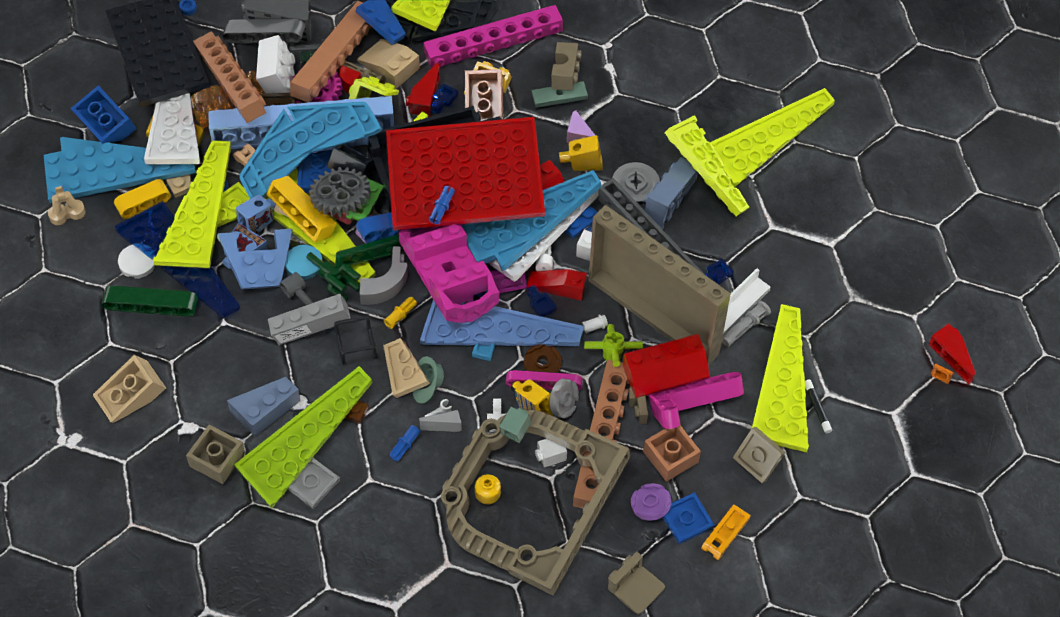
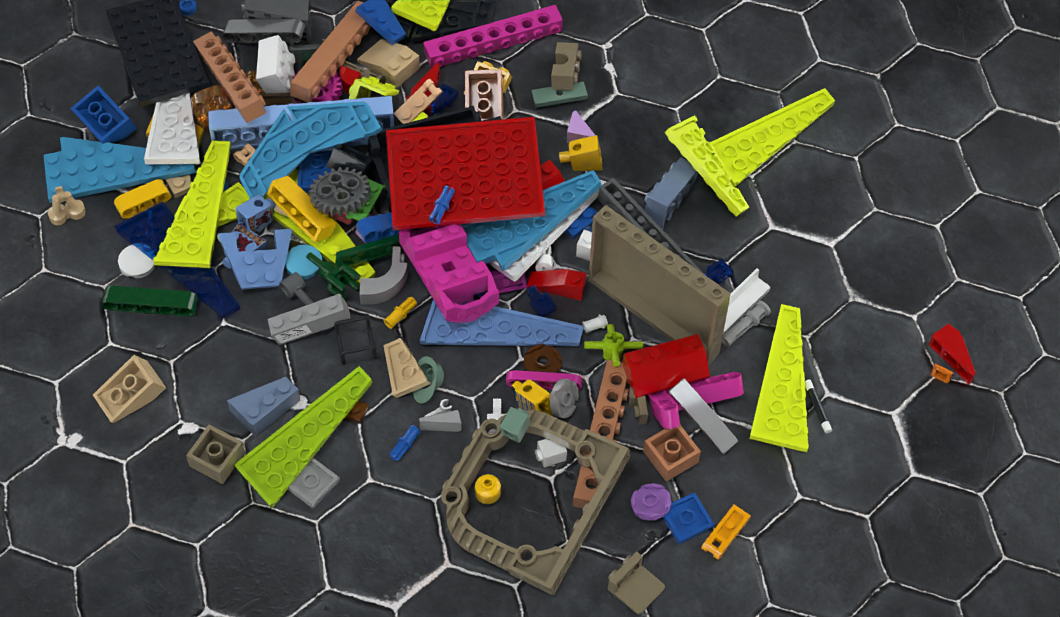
(417, 102): none -> light nougat plate
(483, 351): dark azure tile -> none
(645, 177): light grey gear -> none
(703, 416): none -> light grey slope
(759, 454): dark tan tile -> none

